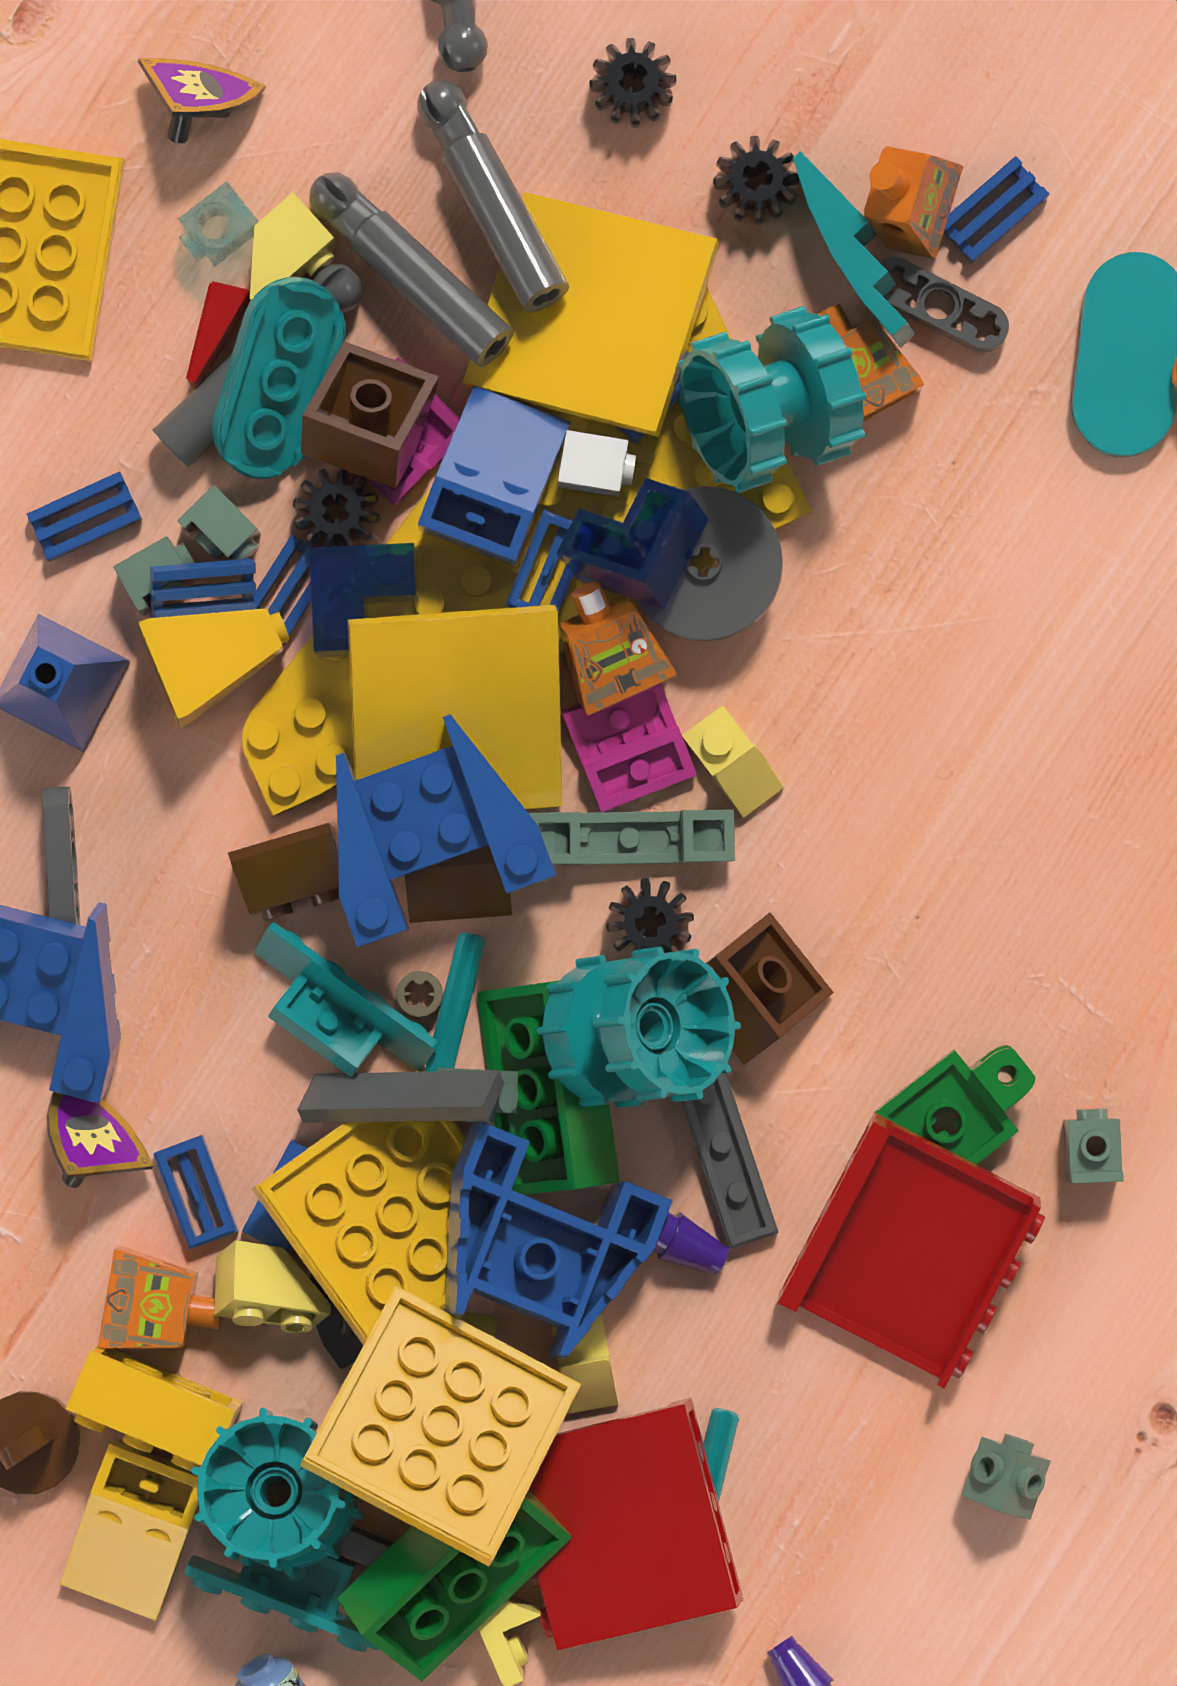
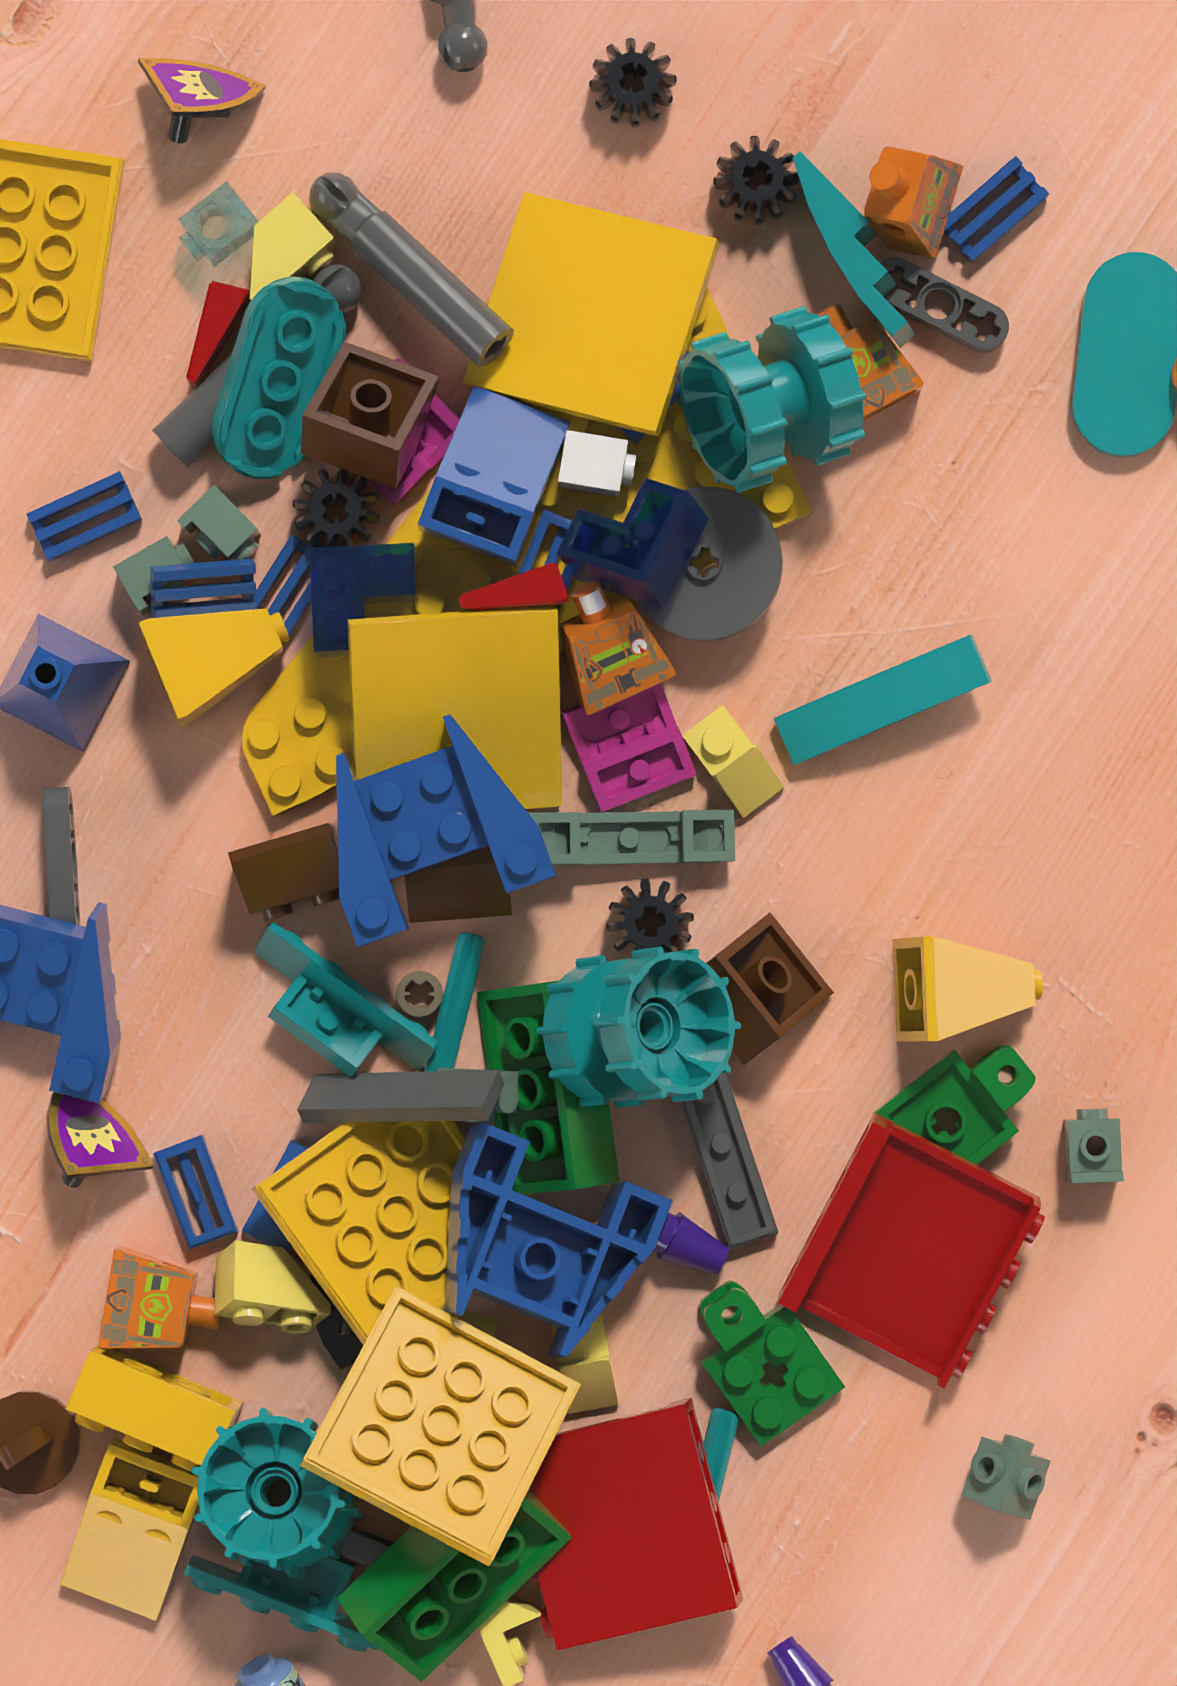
(492, 198): dark grey piece -> none
(531, 588): none -> red slope
(748, 1343): none -> green plate
(882, 699): none -> teal slope
(956, 987): none -> yellow slope

